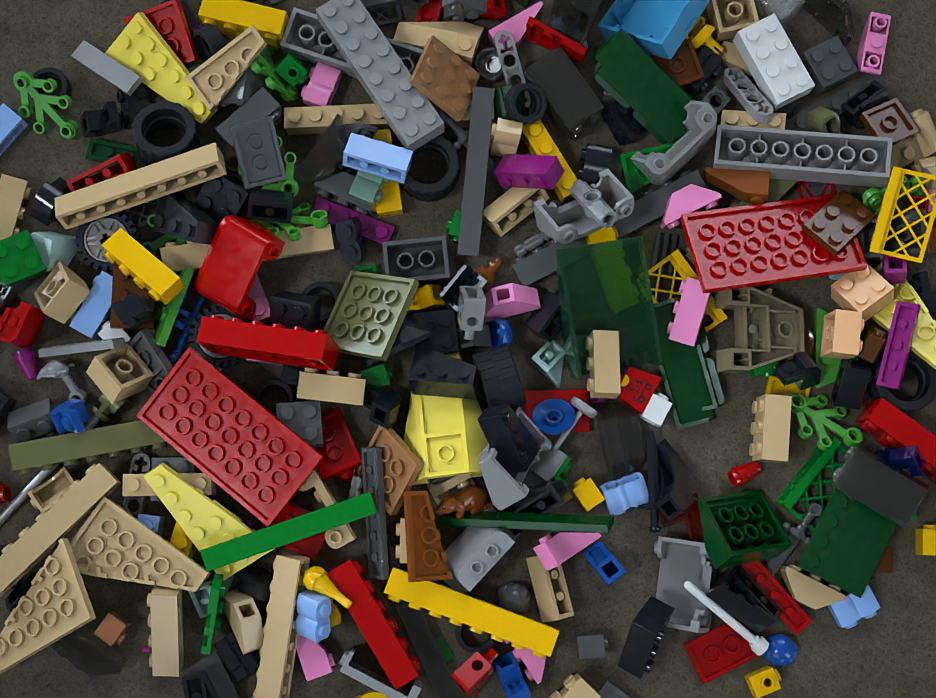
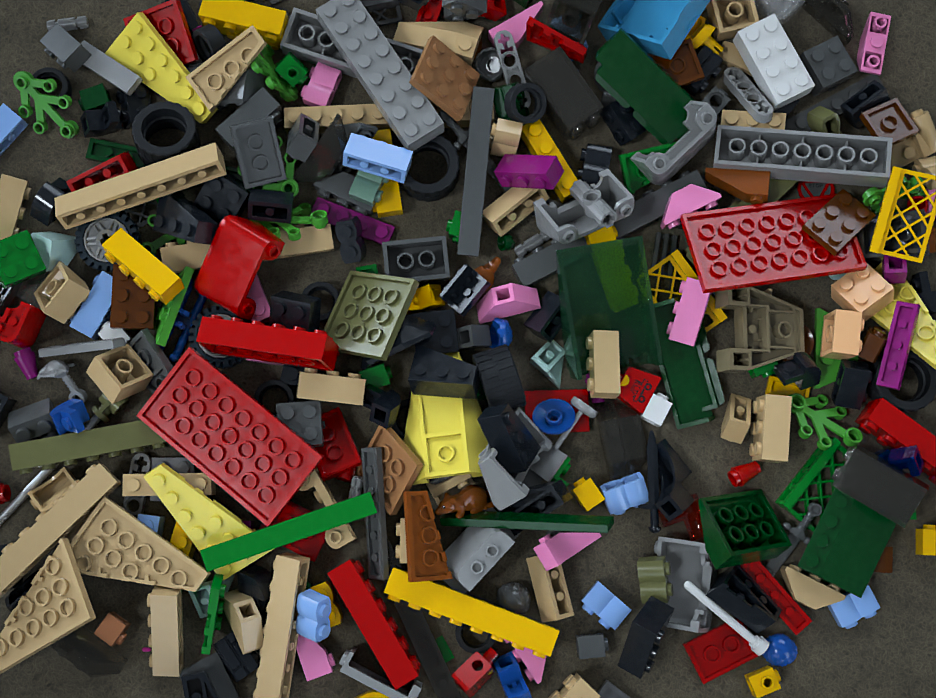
(65, 47): none -> dark grey brick
(70, 23): none -> light grey axle
(94, 97): none -> dark green brick
(133, 310): black brick -> none
(302, 138): none -> dark grey brick
(317, 580): yellow piece -> none
(471, 310): light grey torso -> none
(505, 242): none -> dark green hinge
(604, 563): blue brick -> none
(605, 605): none -> light blue brick
(653, 578): none -> olive brick
(736, 419): none -> tan slope

